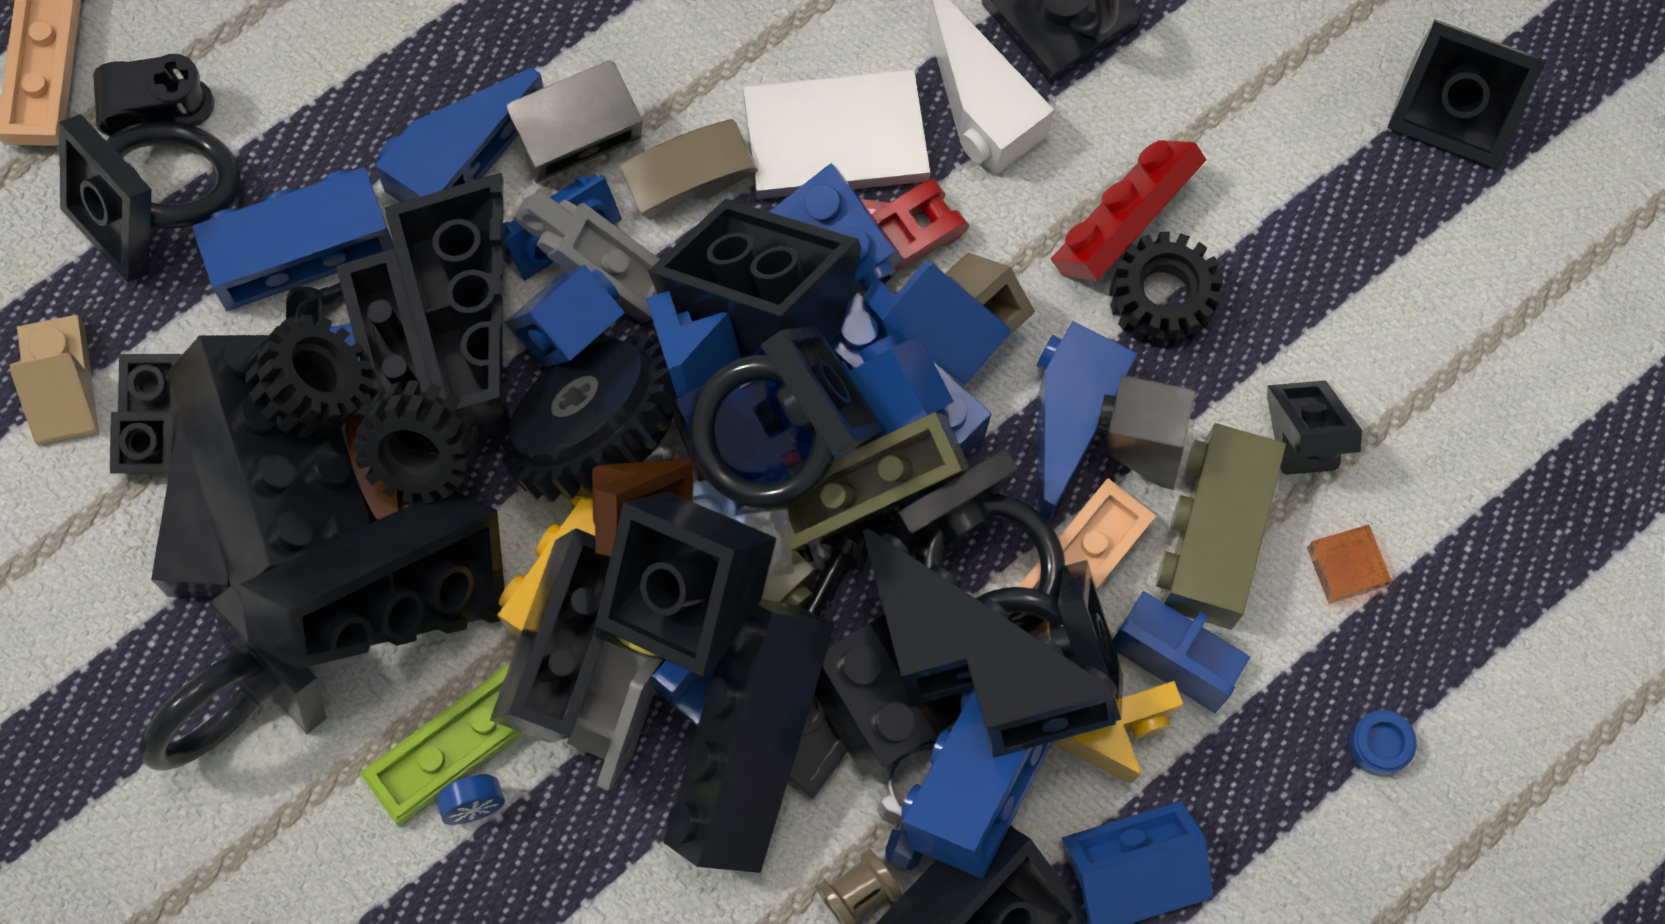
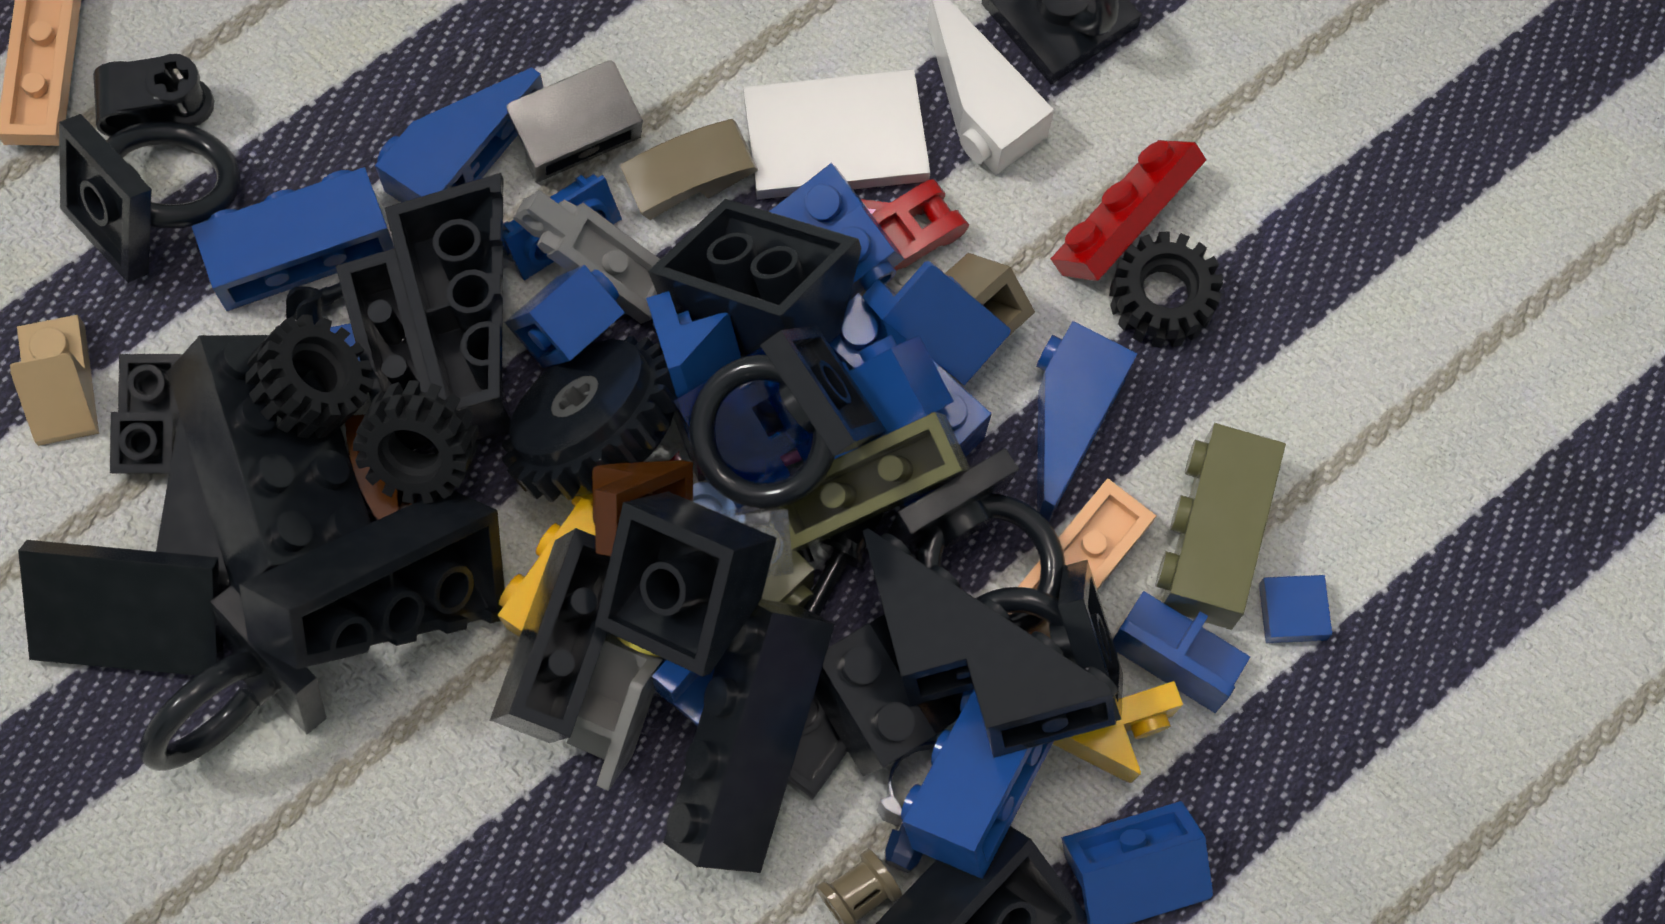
(120, 607): none -> black tile
(440, 752): lime tile -> none
(470, 799): blue tile -> none
(1147, 427): slope -> none
(1295, 609): none -> blue tile
(1312, 426): black slope -> none
(1349, 564): clear orange tile -> none
(1382, 743): blue tile -> none
(1465, 93): black slope -> none

